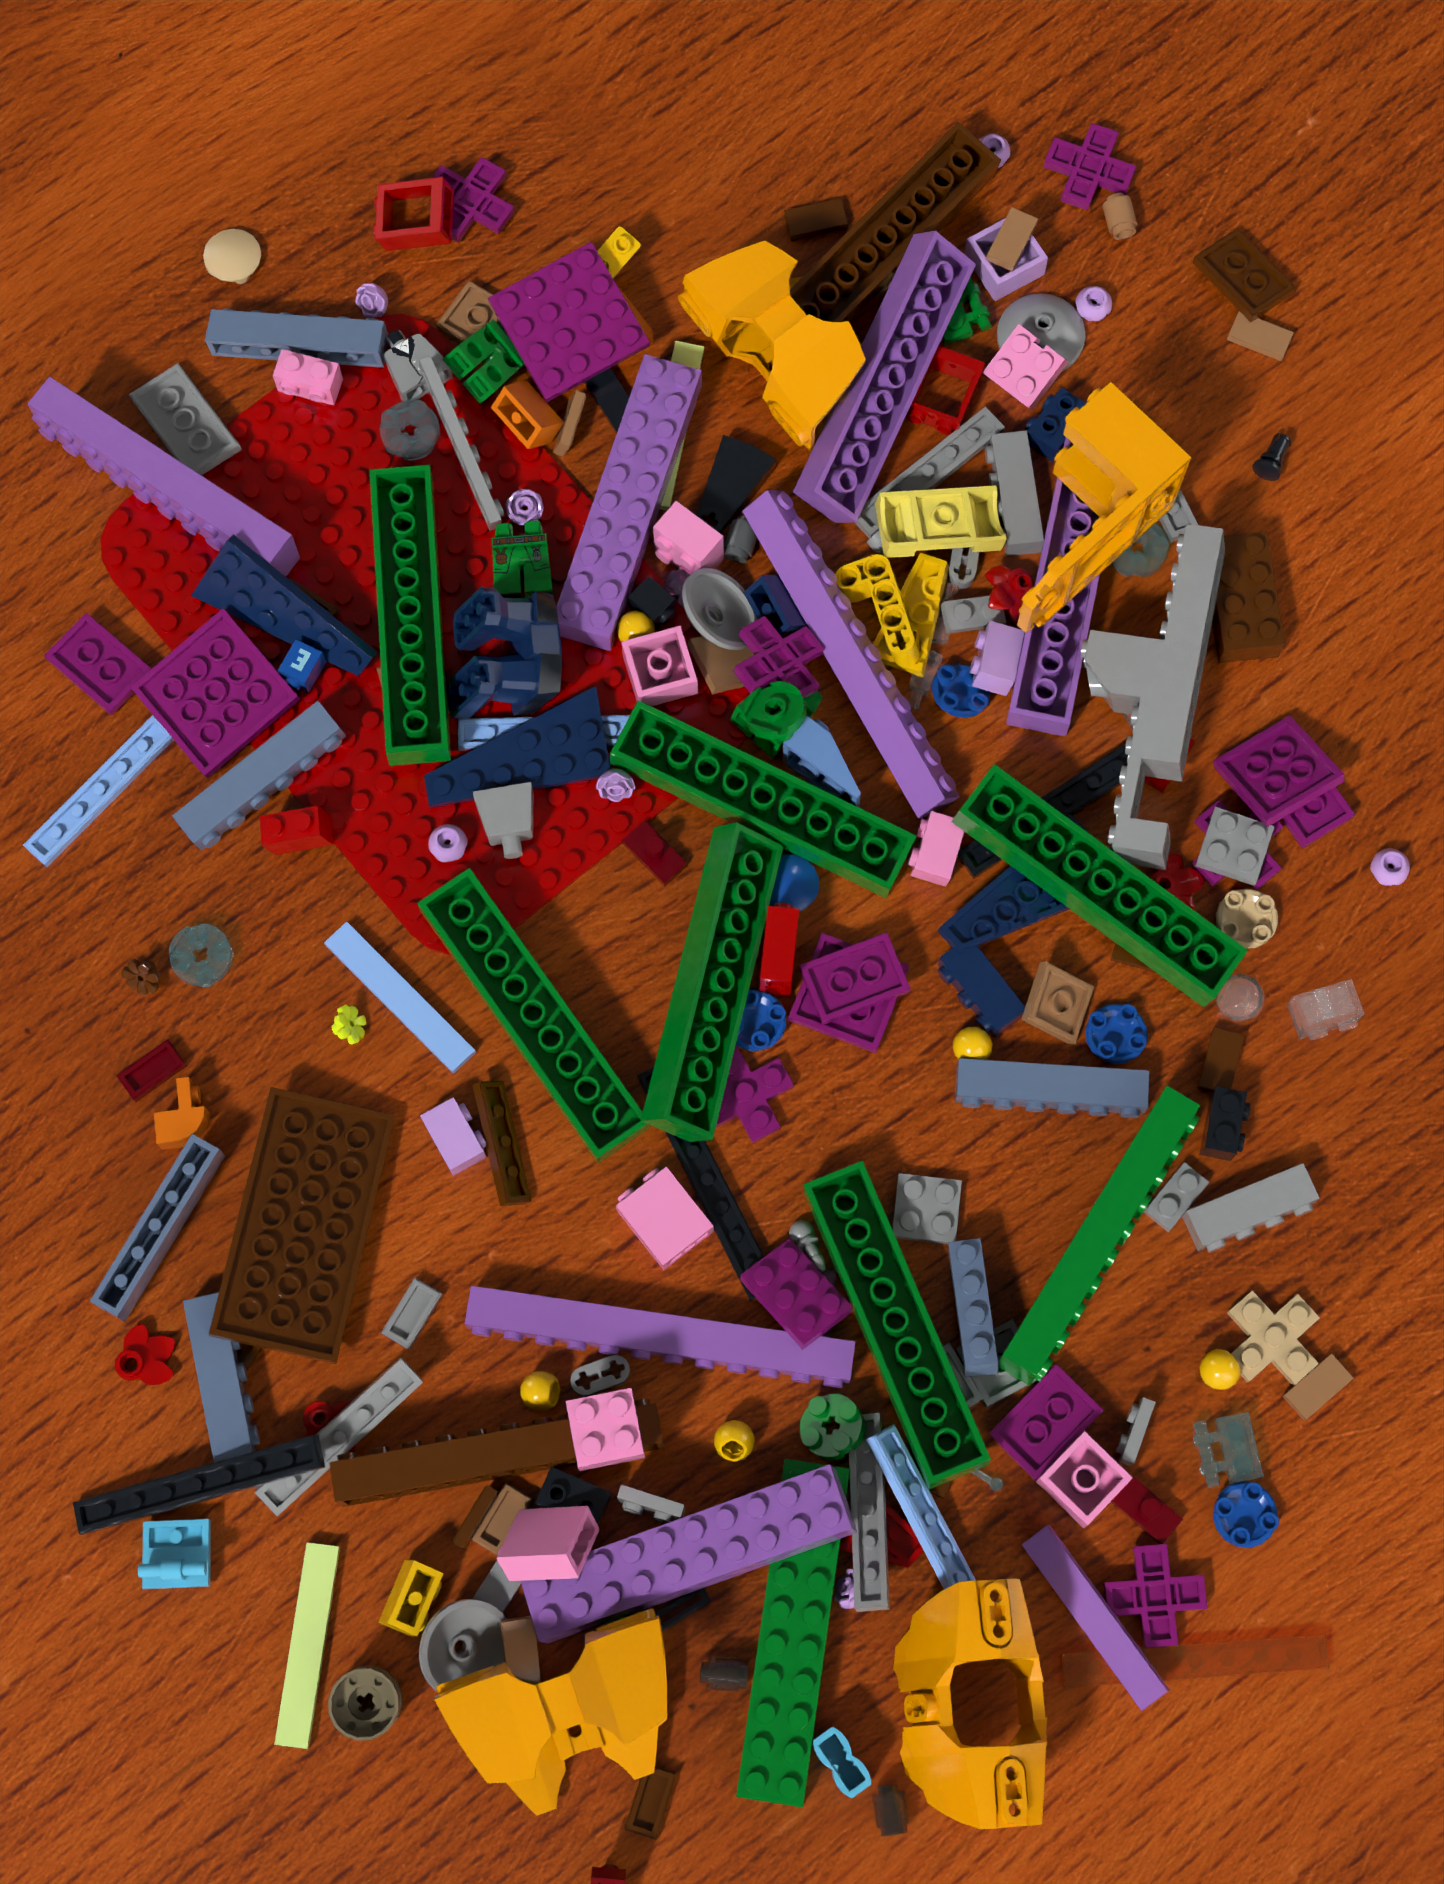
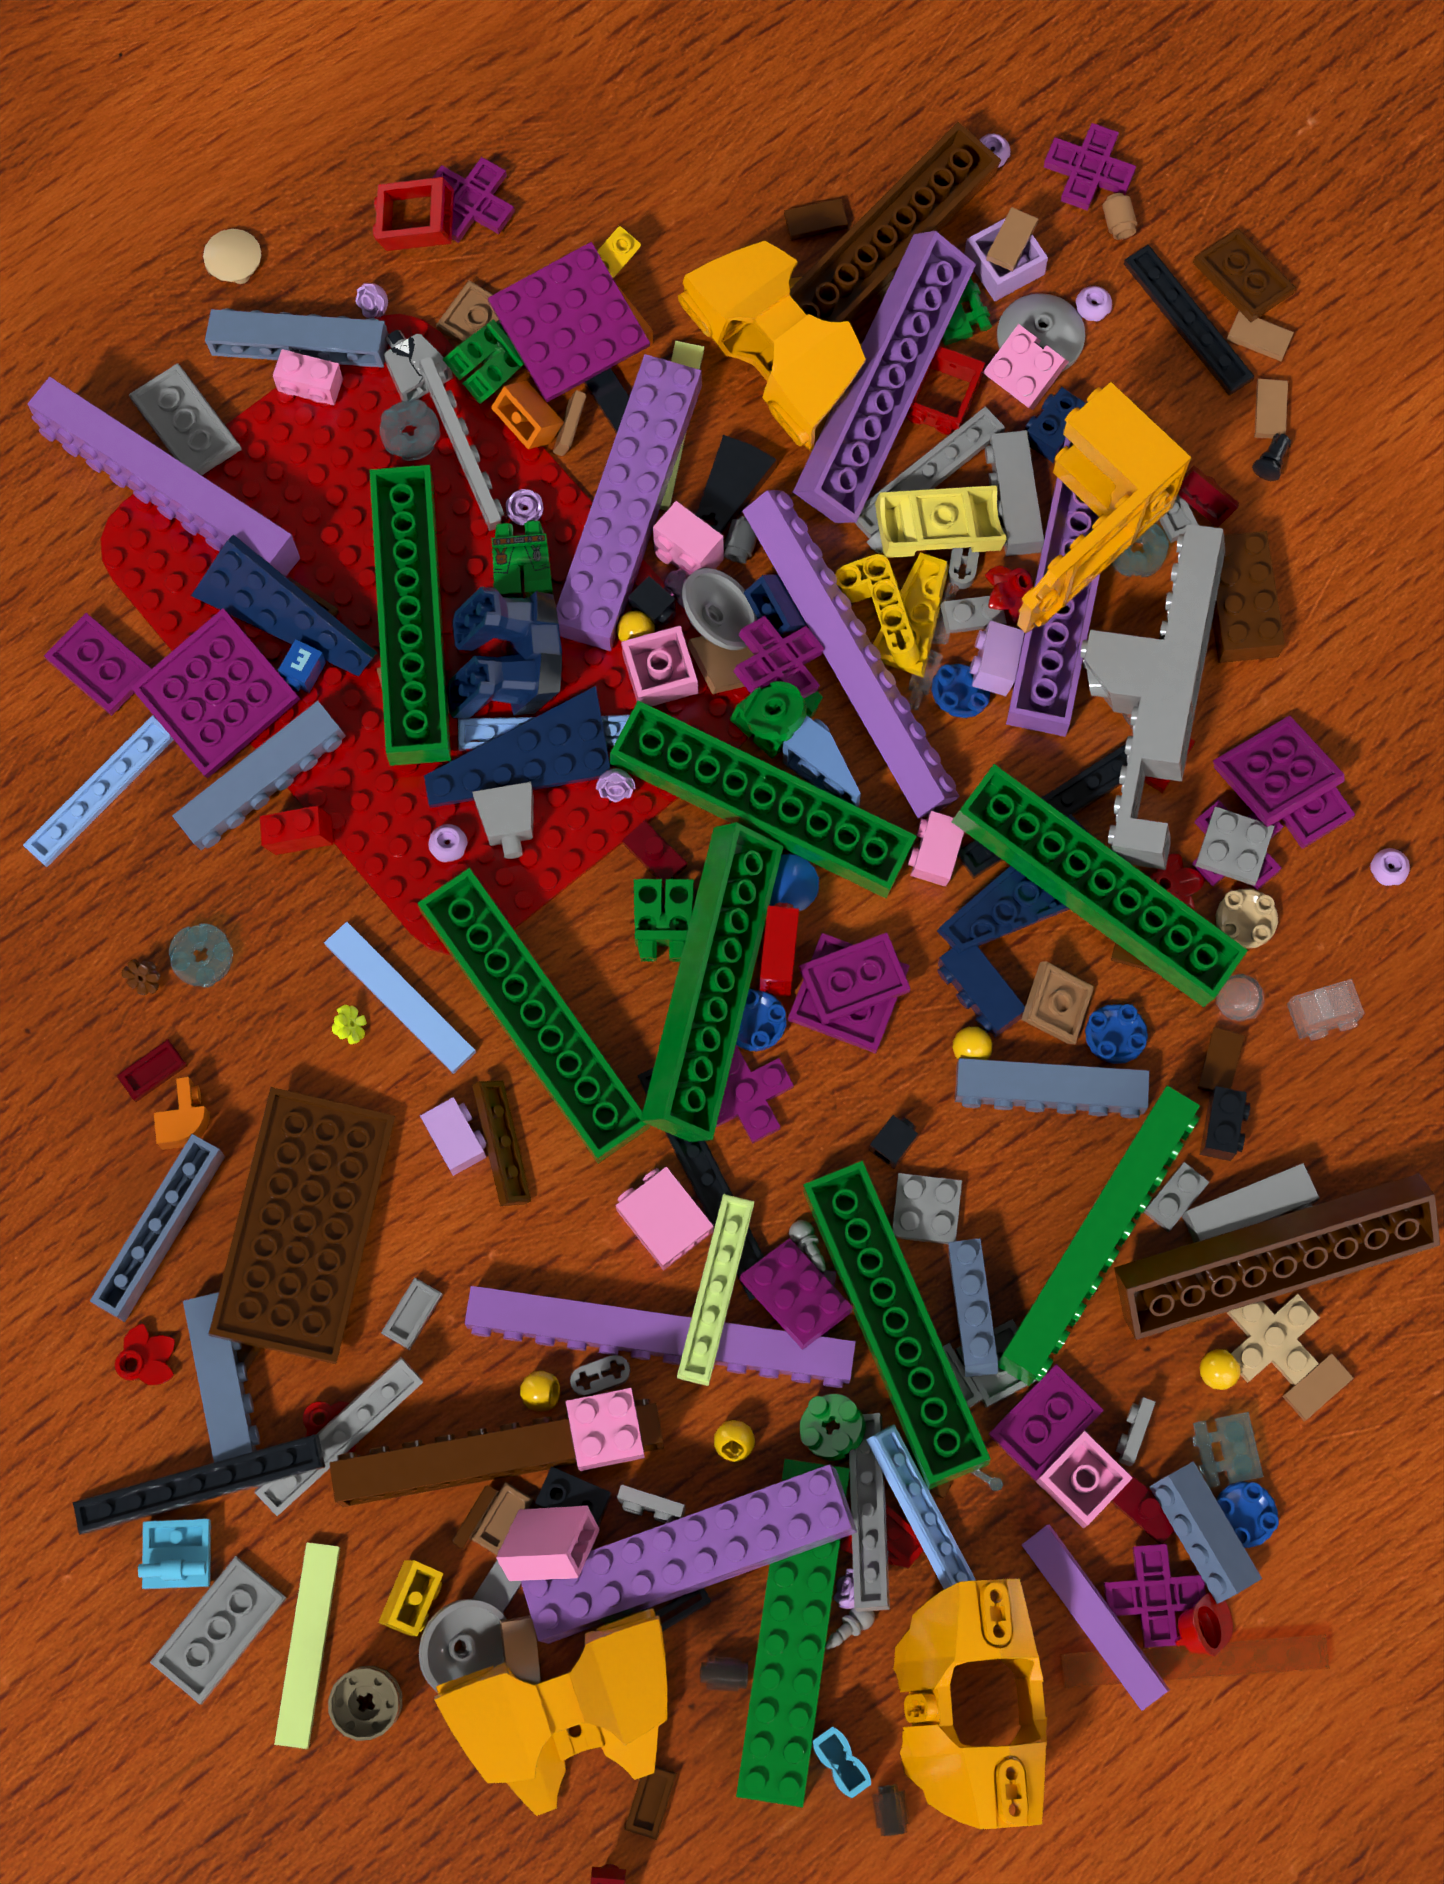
(218, 1630): none -> light grey tile
(661, 927): none -> green hips
(715, 1290): none -> yellowish green tile
(851, 1625): none -> light grey bar
(894, 1140): none -> black brick
(1188, 320): none -> black tile
(1205, 1532): none -> sand blue brick
(1205, 1627): none -> red piece
(1207, 496): none -> dark red tile
(1270, 408): none -> medium nougat tile
(1278, 1256): none -> reddish brown brick

